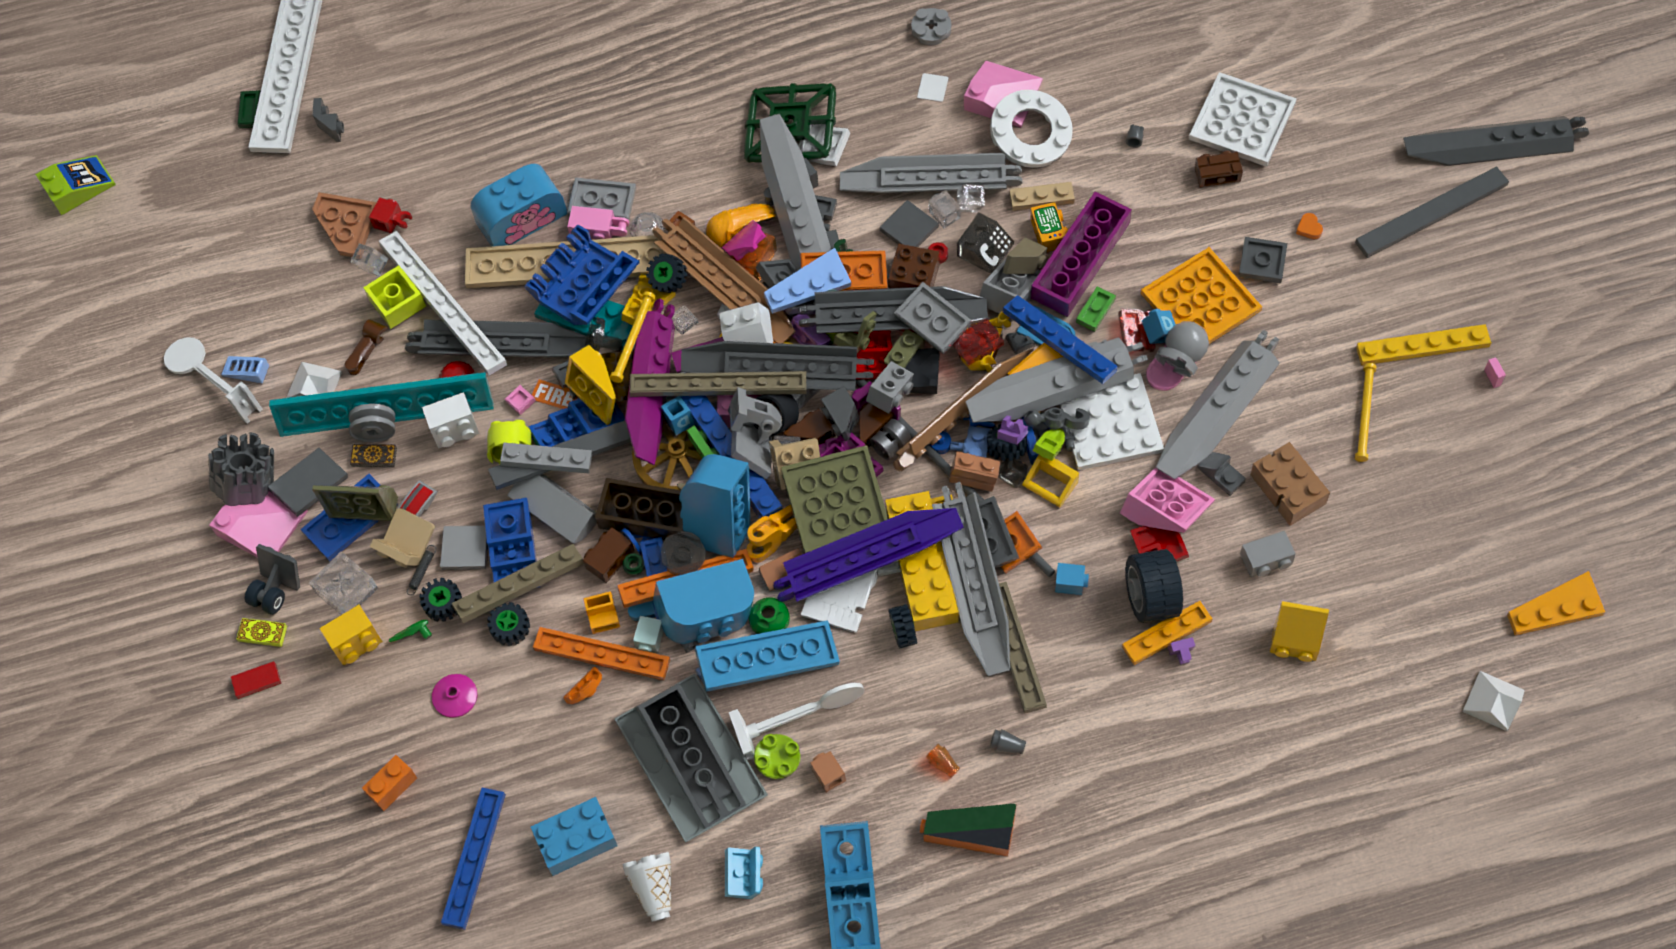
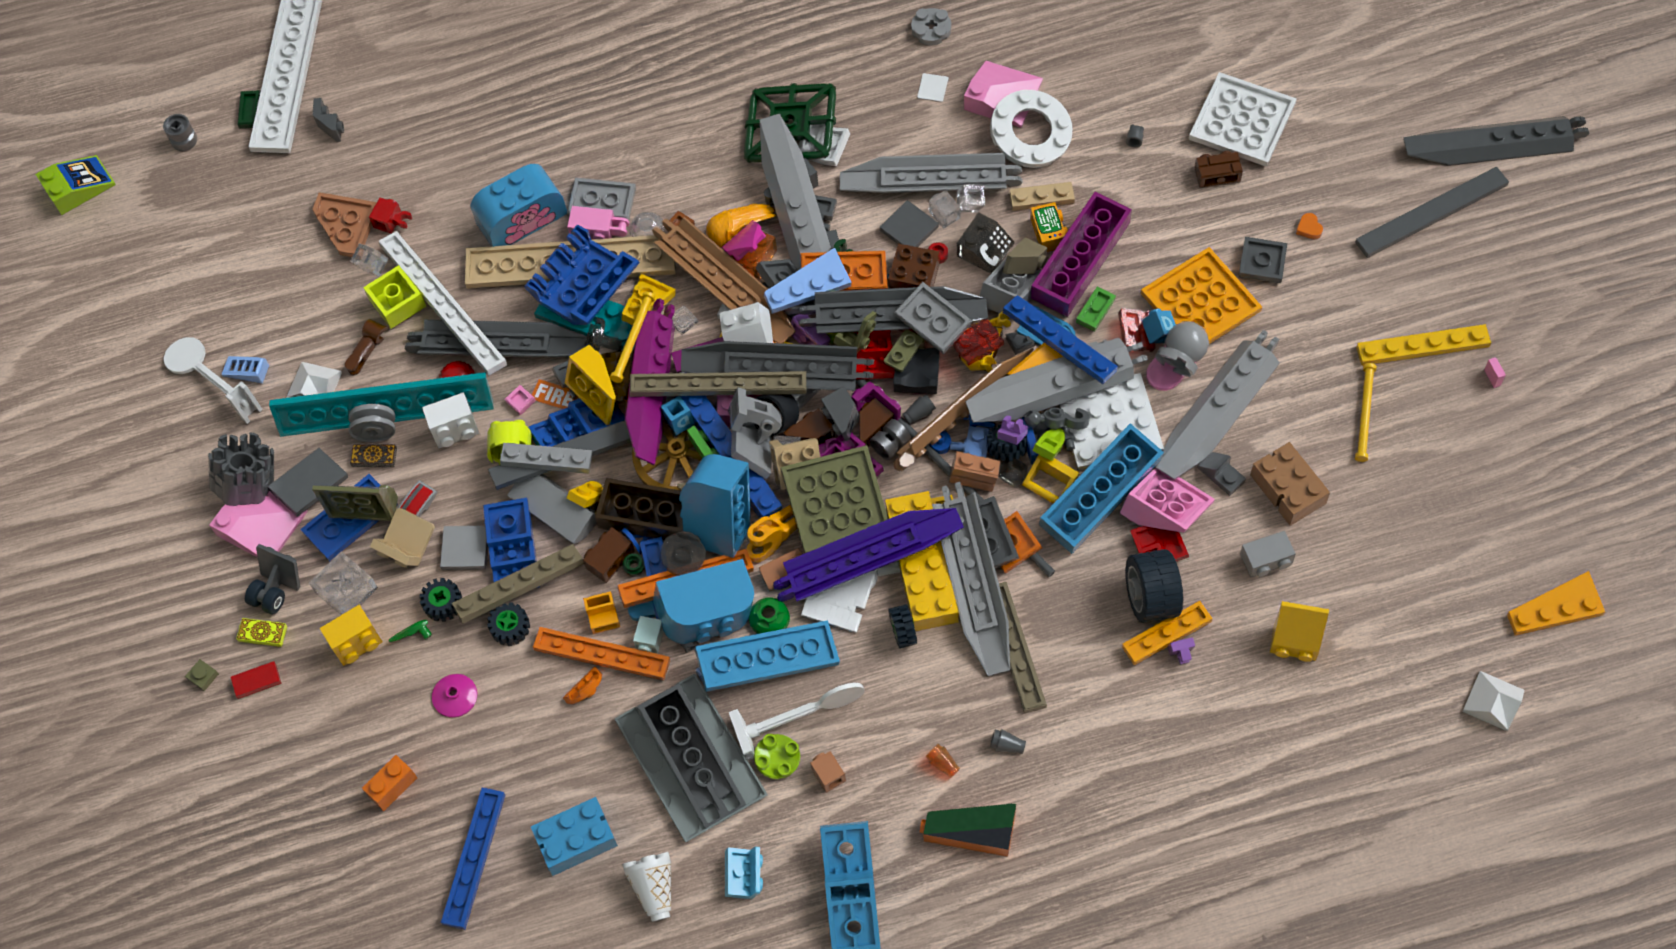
(180, 132): none -> flat silver wheel
(201, 675): none -> olive plate
(421, 569): dark grey piece -> none
(586, 494): none -> yellow plate
(673, 270): black wheel -> none
(890, 387): light grey brick -> none
(919, 409): none -> dark grey cone
(1071, 579): dark azure brick -> none
(1101, 488): none -> dark azure brick

